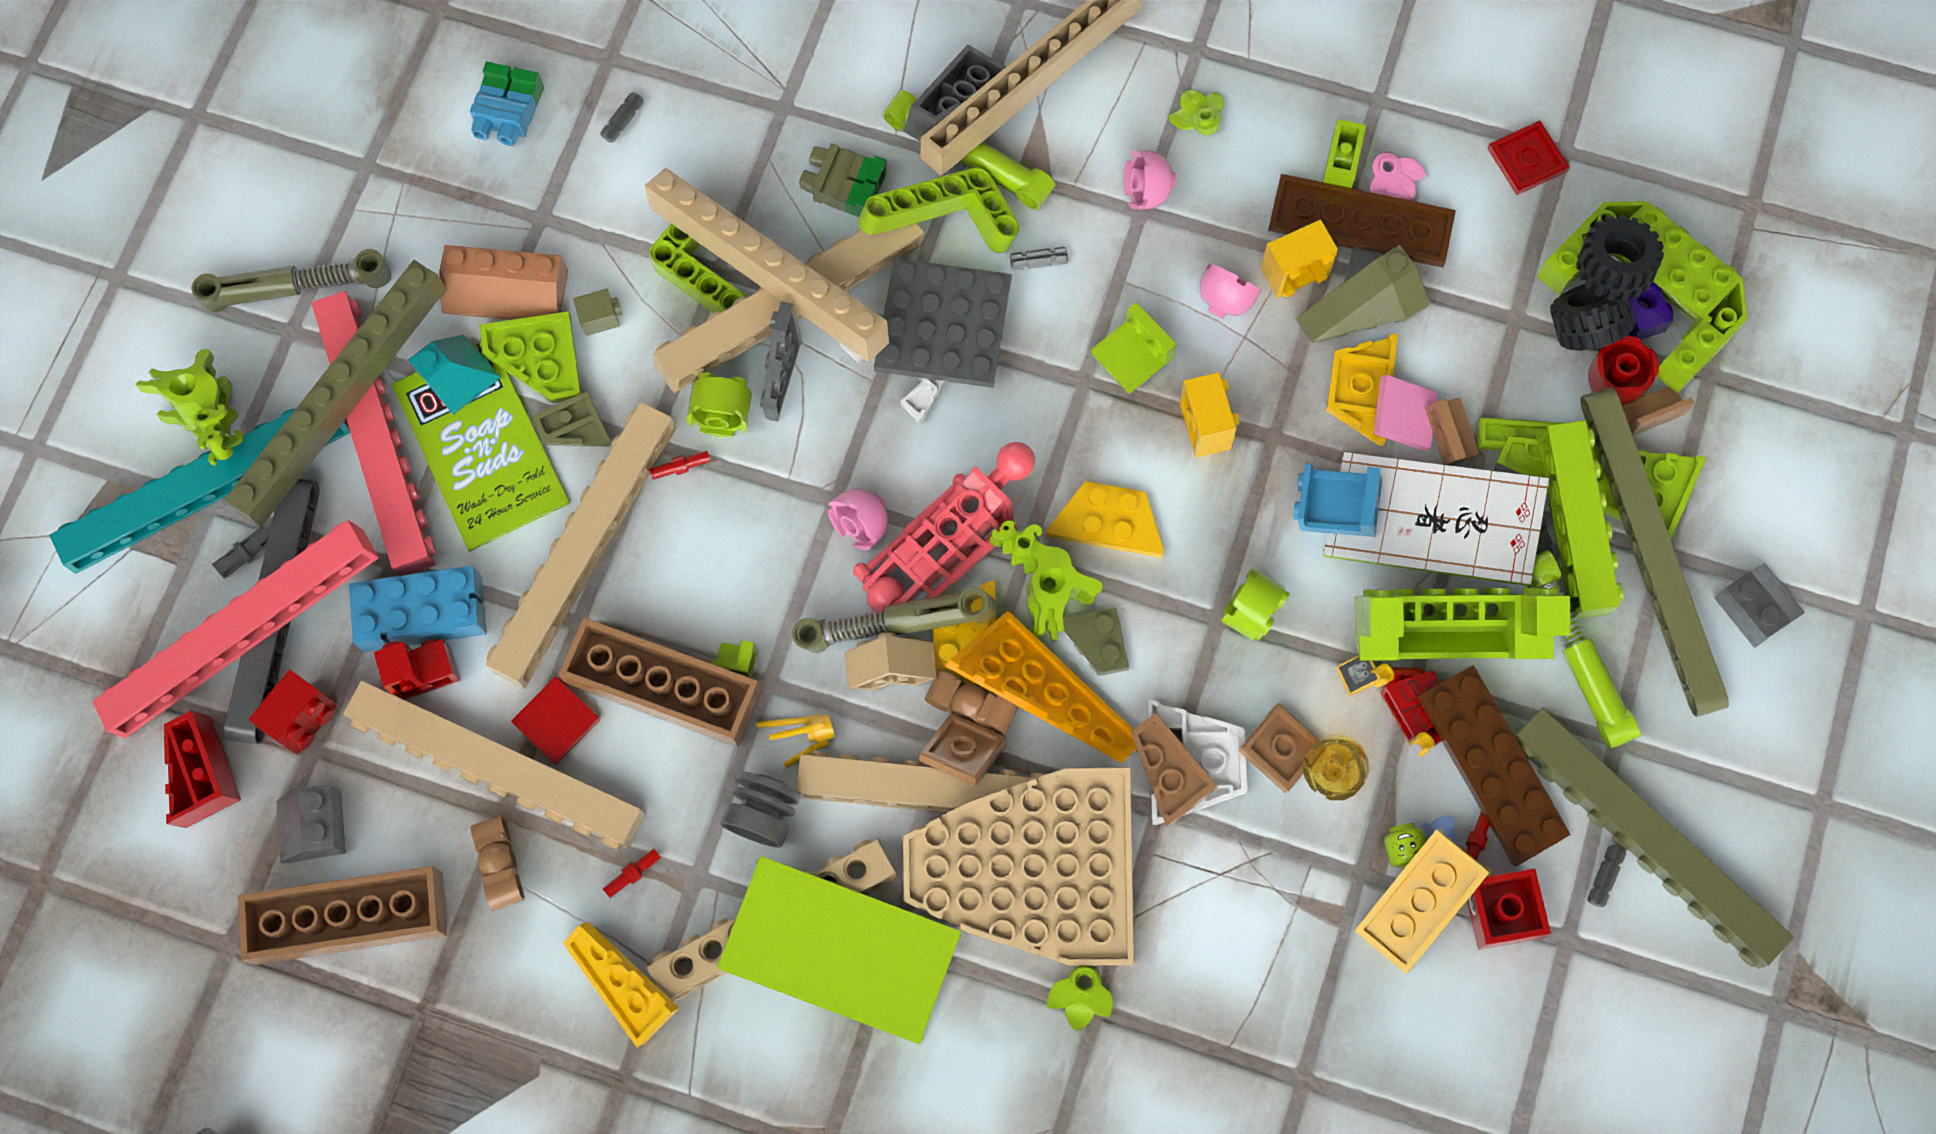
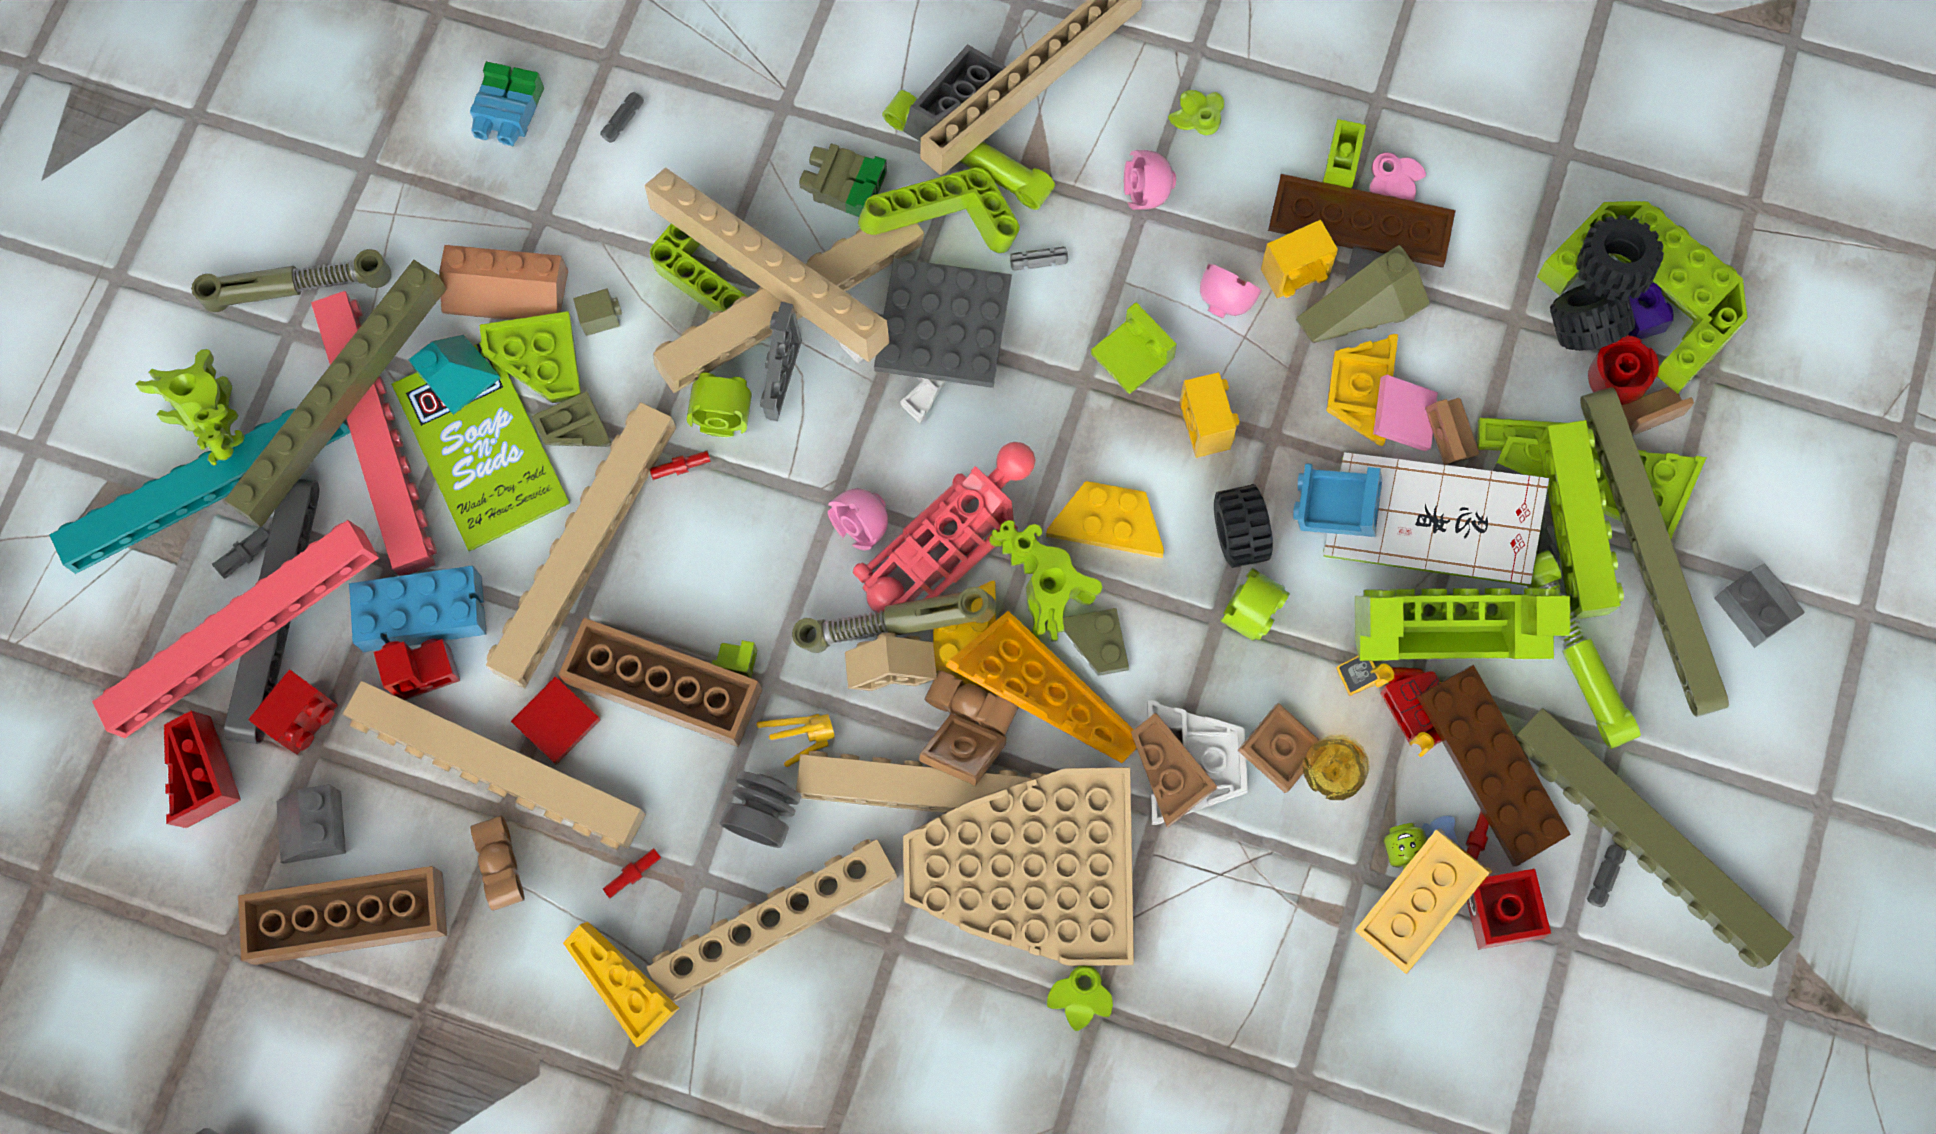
(839, 950): lime piece -> none
(1243, 525): none -> black tyre
(1528, 157): red tile -> none

